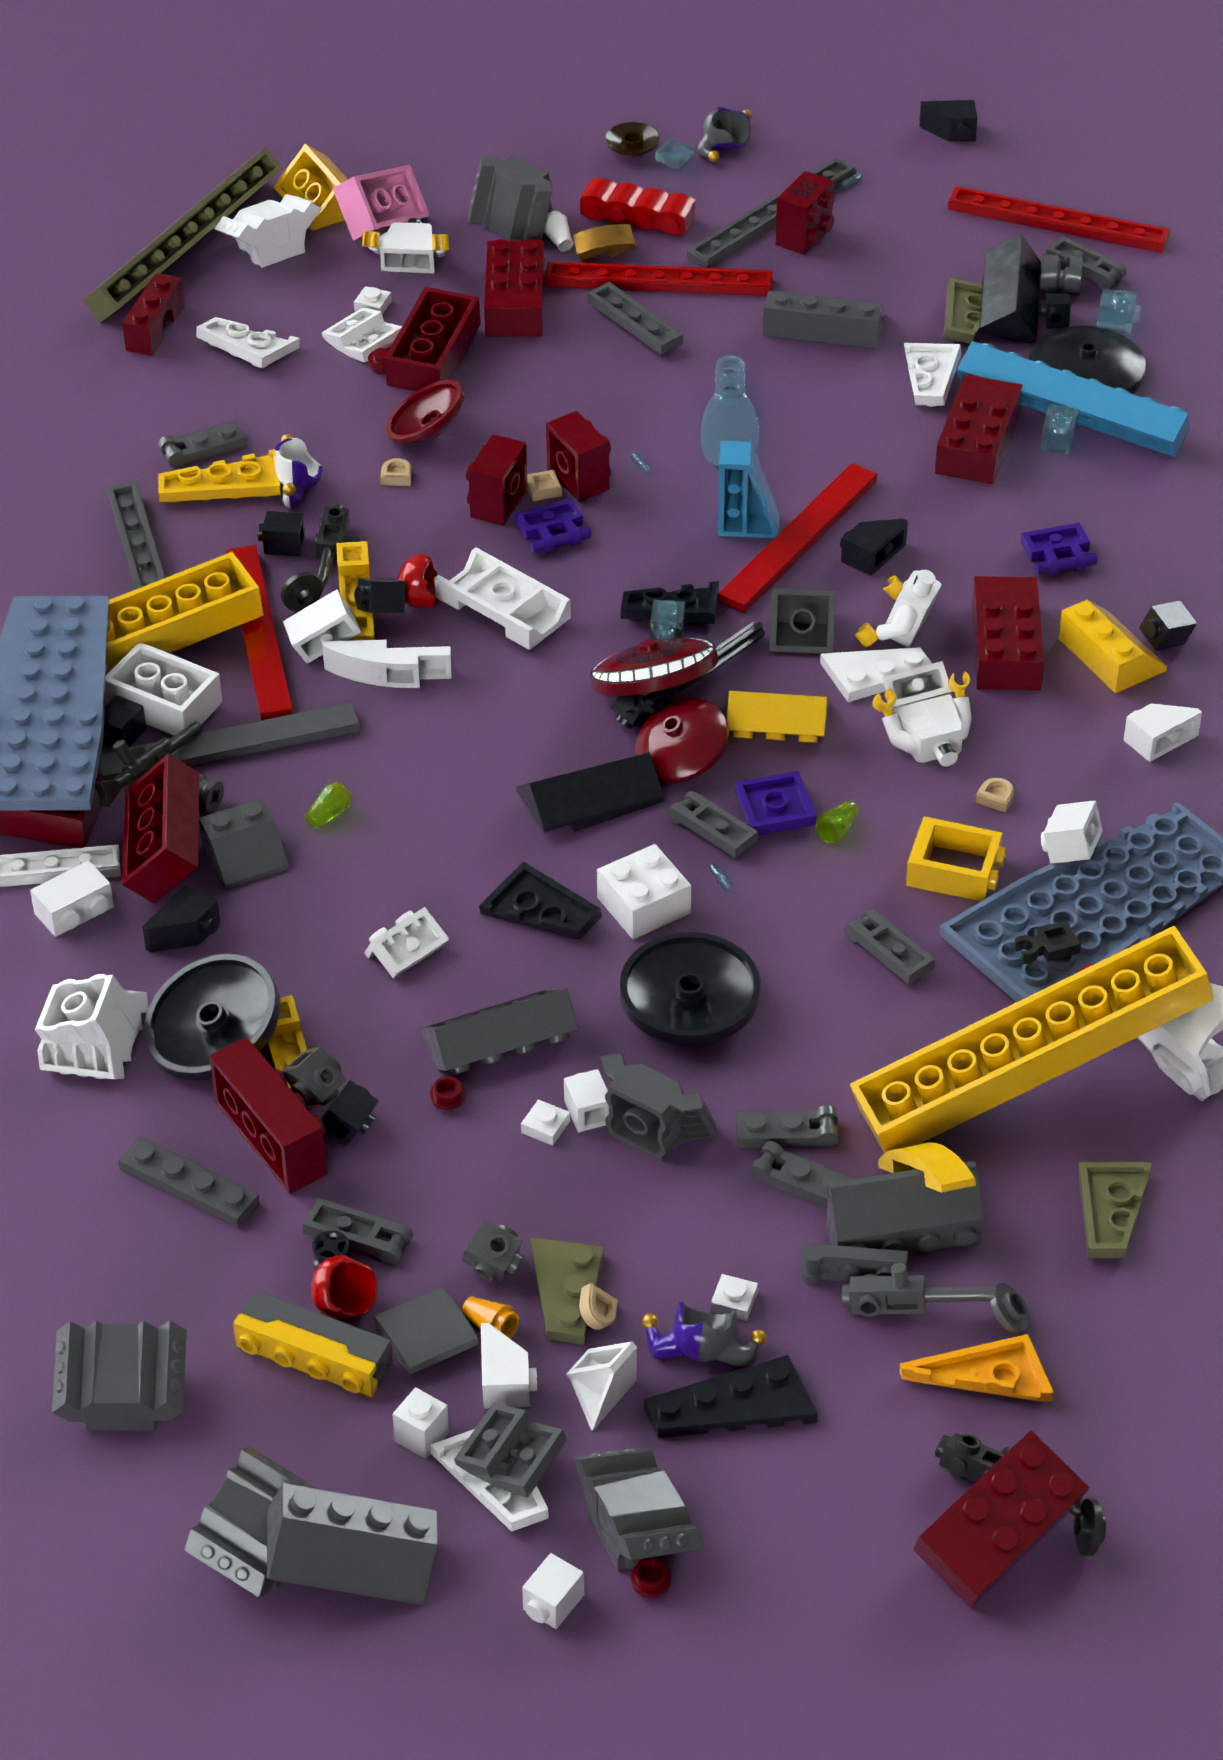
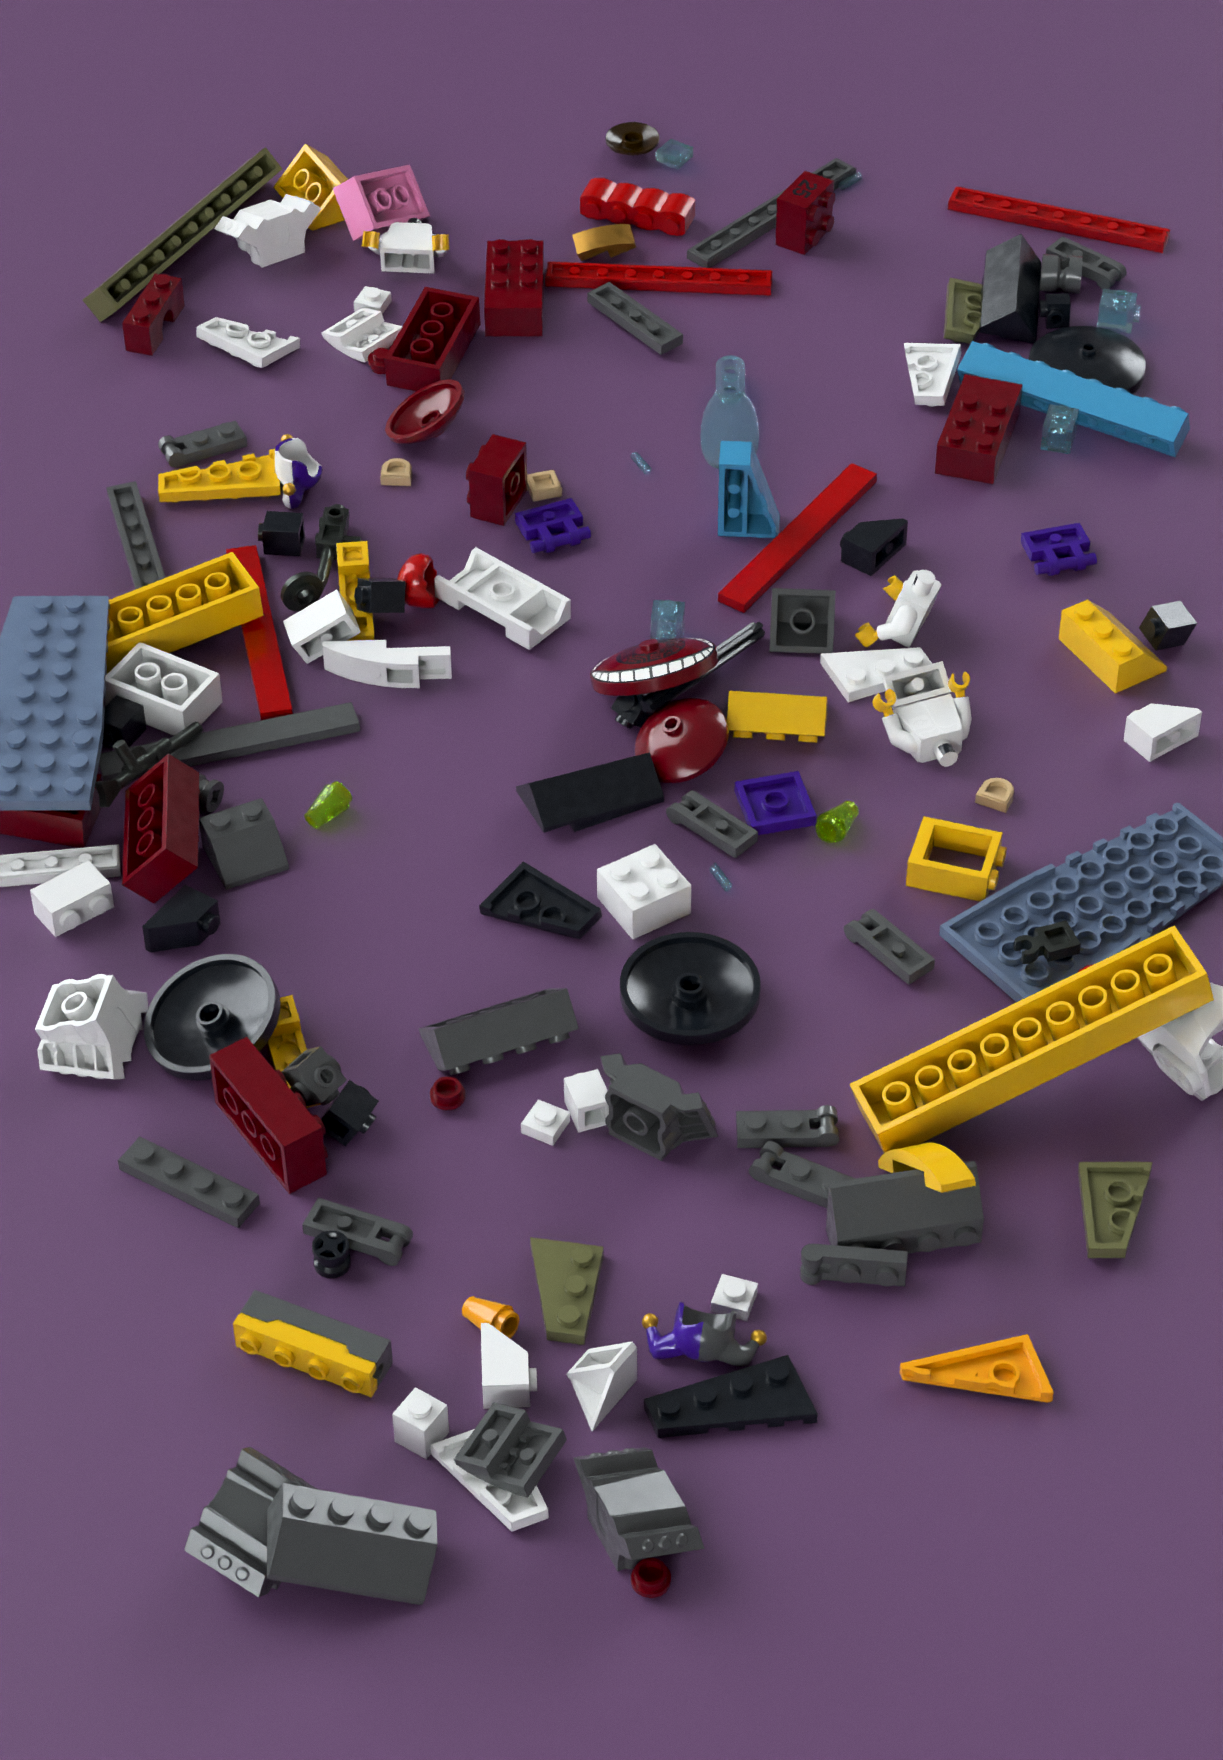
(119, 1375): dark grey slope -> none
(343, 1288): red hair -> none
(408, 942): white bracket -> none
(426, 1330): dark grey slope -> none
(493, 1251): dark grey brick -> none
(511, 198): dark grey slope -> none
(553, 1591): white brick -> none
(558, 230): white cone -> none
(578, 455): dark red brick -> none
(597, 1307): tan tile -> none
(699, 603): black wing -> none
(724, 130): dark grey piece -> none
(823, 319): dark grey slope -> none
(909, 1295): dark grey piece -> none
(949, 119): black slope -> none
(970, 1459): pearl dark grey piece -> none
(1000, 1518): dark red brick -> none
(1007, 633): dark red brick -> none
(1072, 832): white brick -> none

